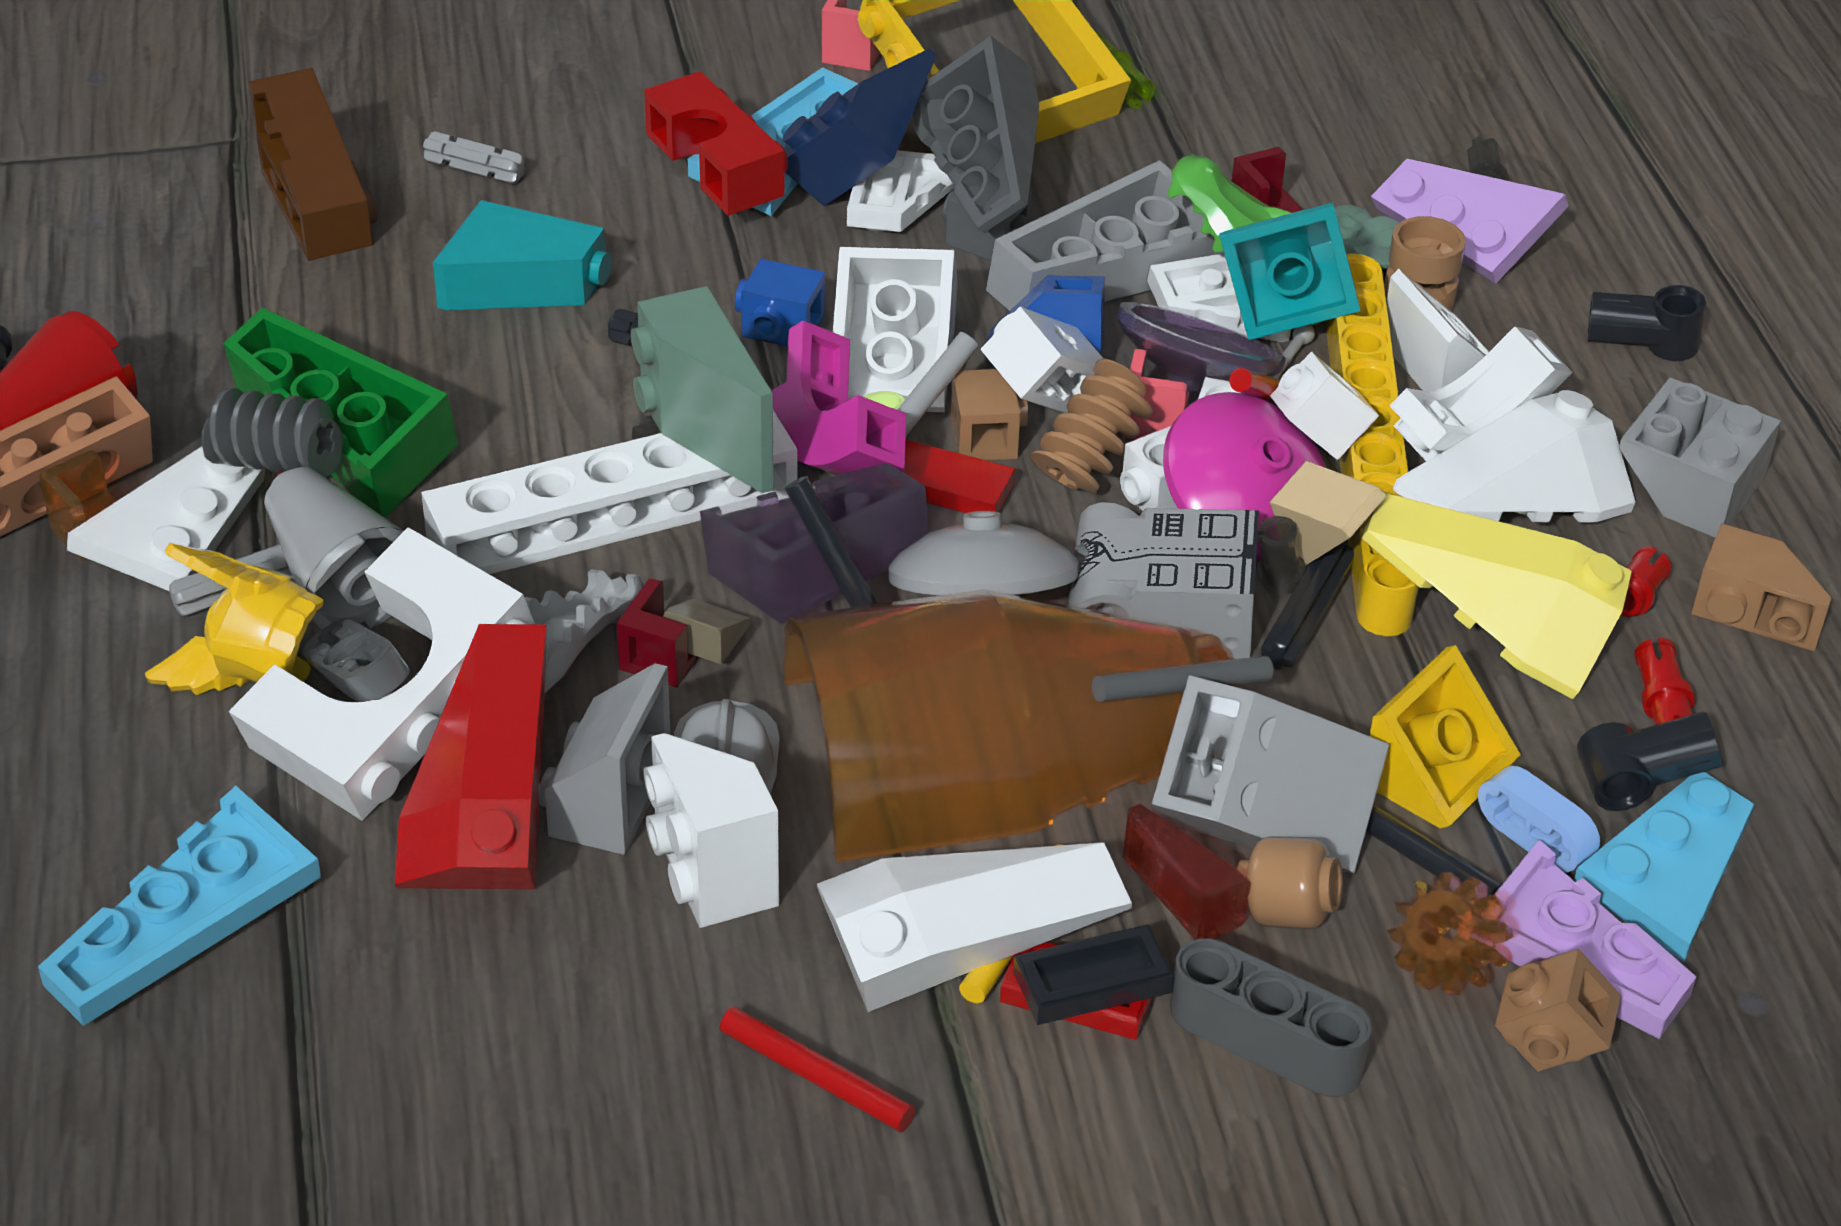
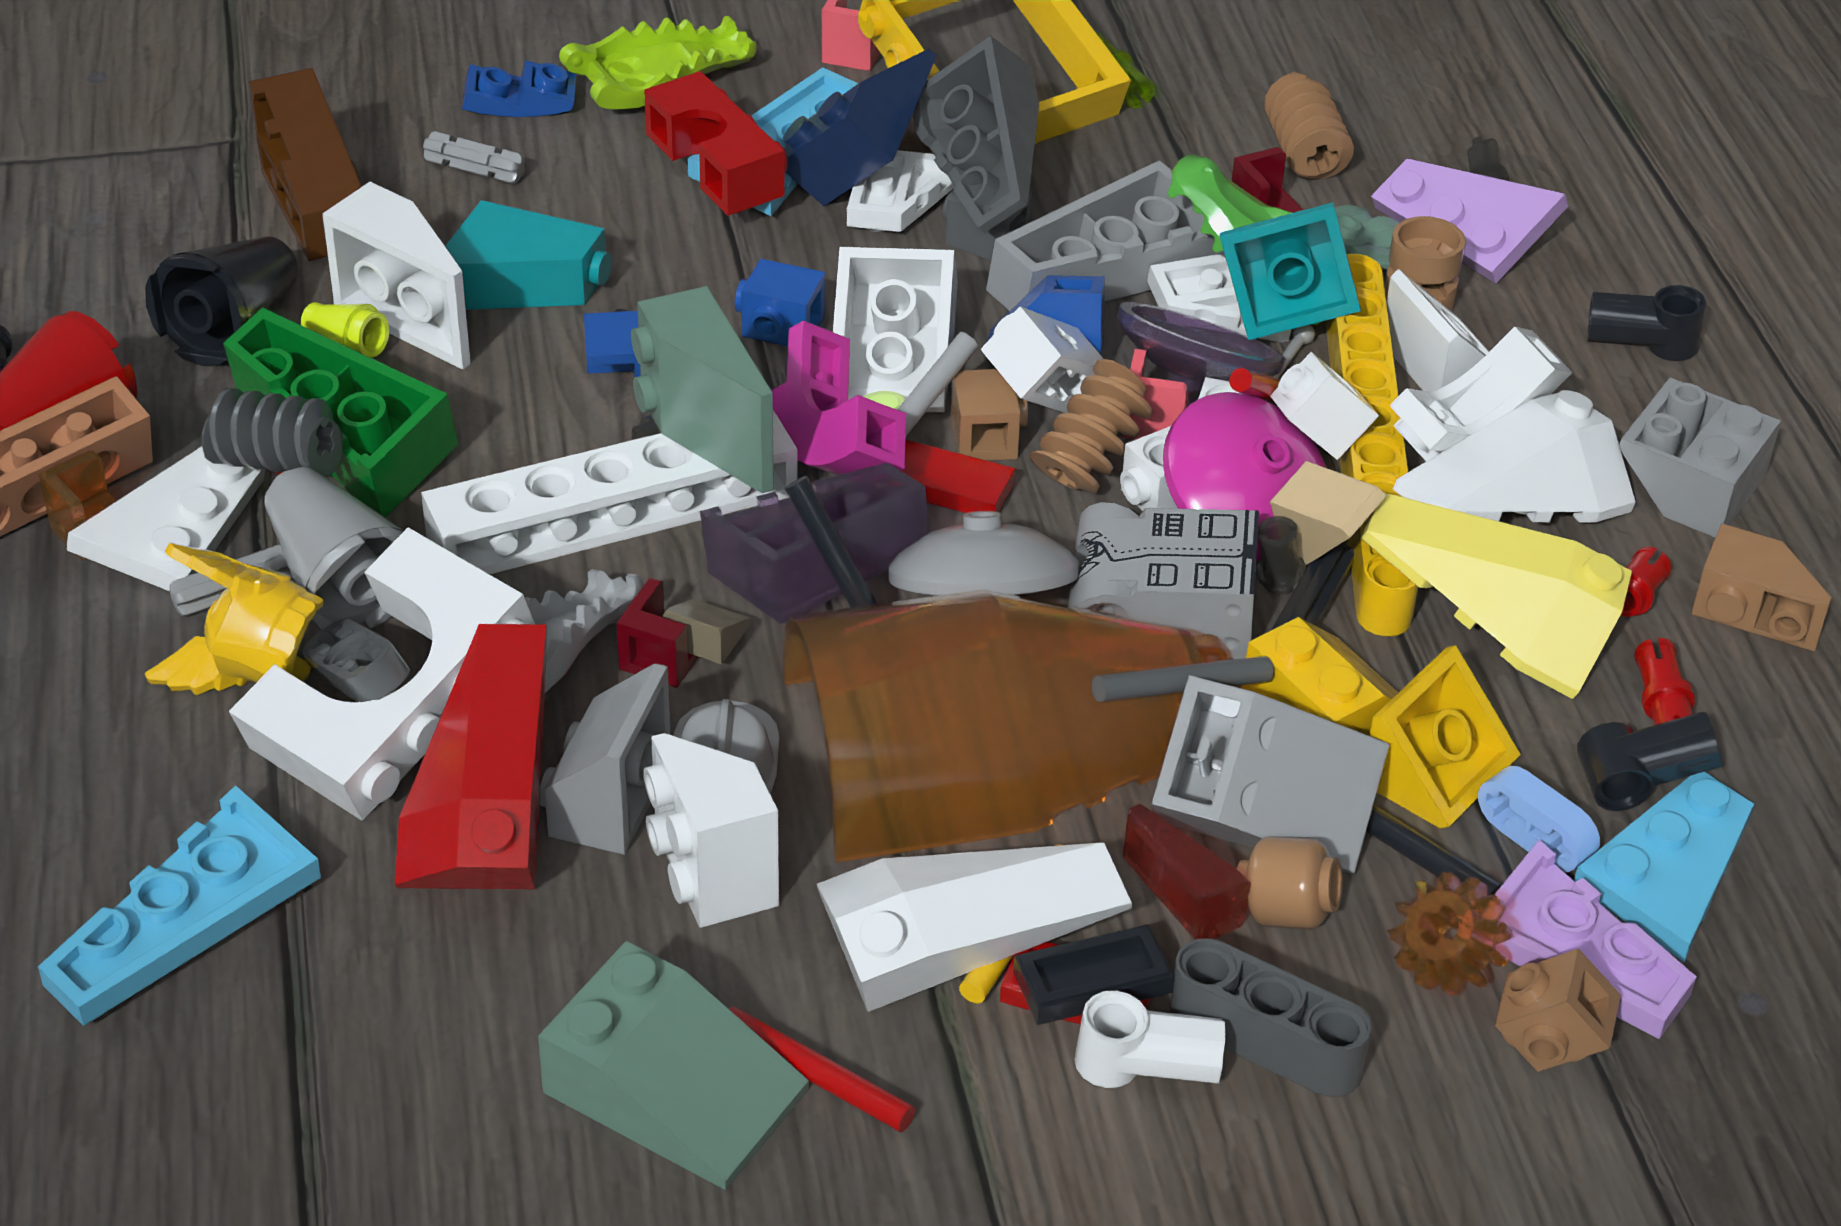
(214, 291): none -> black cone
(351, 325): none -> neon yellow cone
(394, 260): none -> white slope
(538, 92): none -> blue slope
(610, 343): none -> blue panel
(647, 57): none -> lime animal
(668, 1066): none -> sand green slope
(1126, 1040): none -> white piece
(1308, 126): none -> medium nougat piece
(1320, 675): none -> yellow slope

